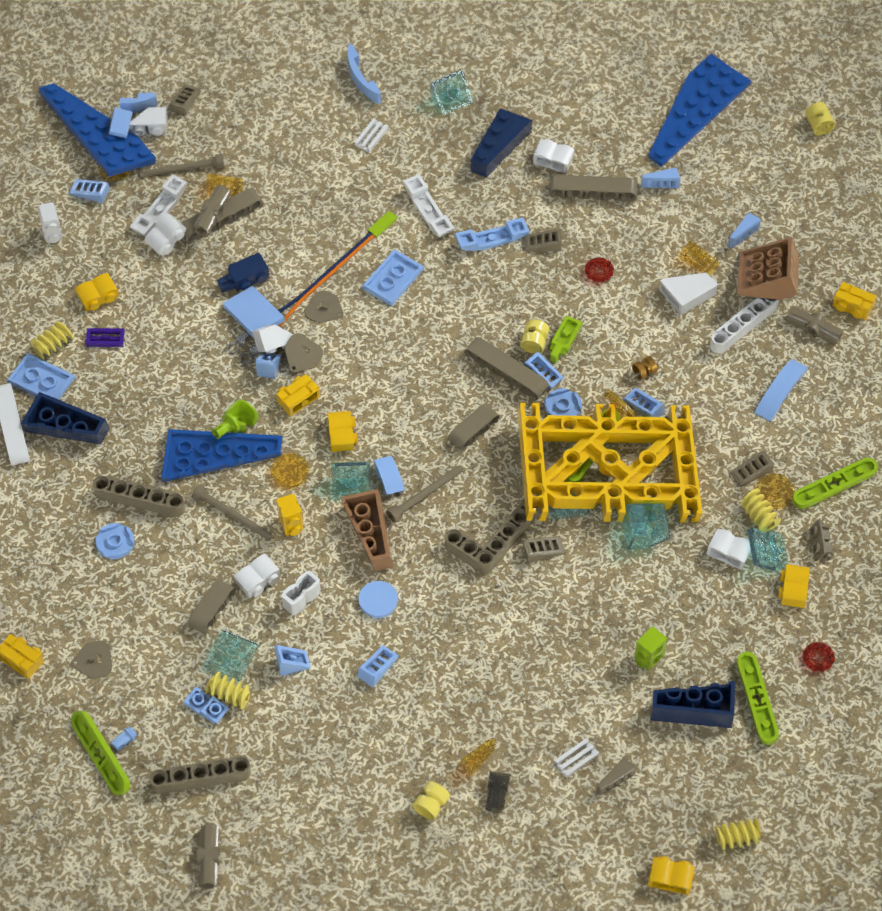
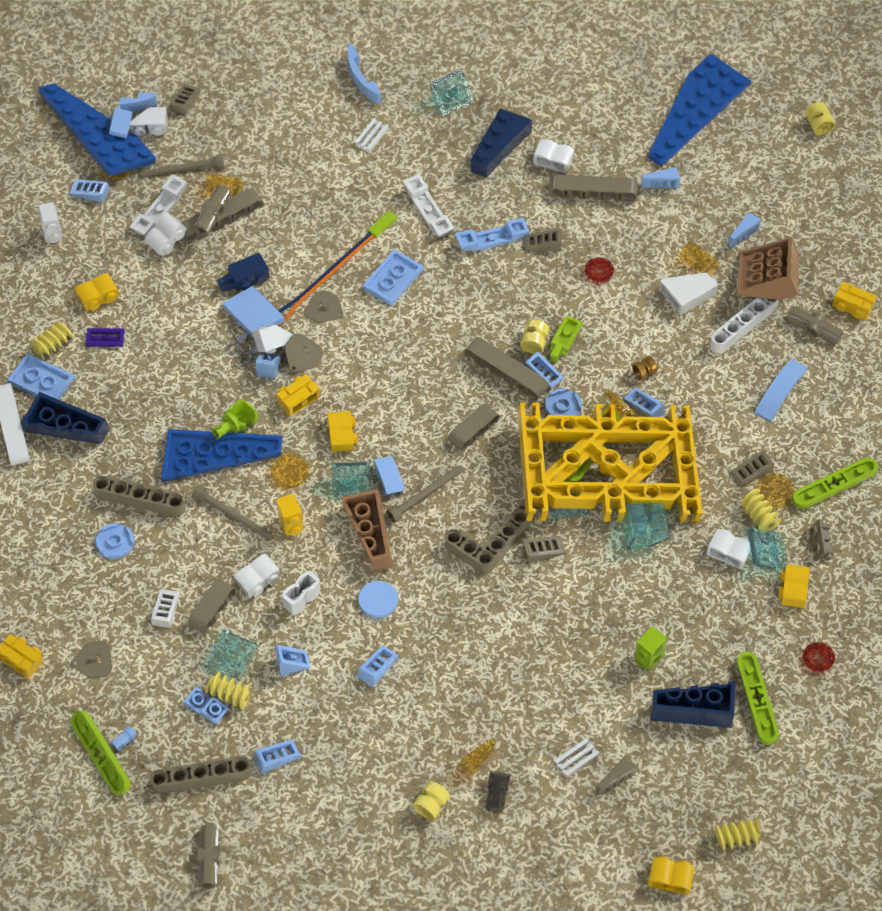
(160, 620): none -> white slope
(278, 761): none -> light blue slope

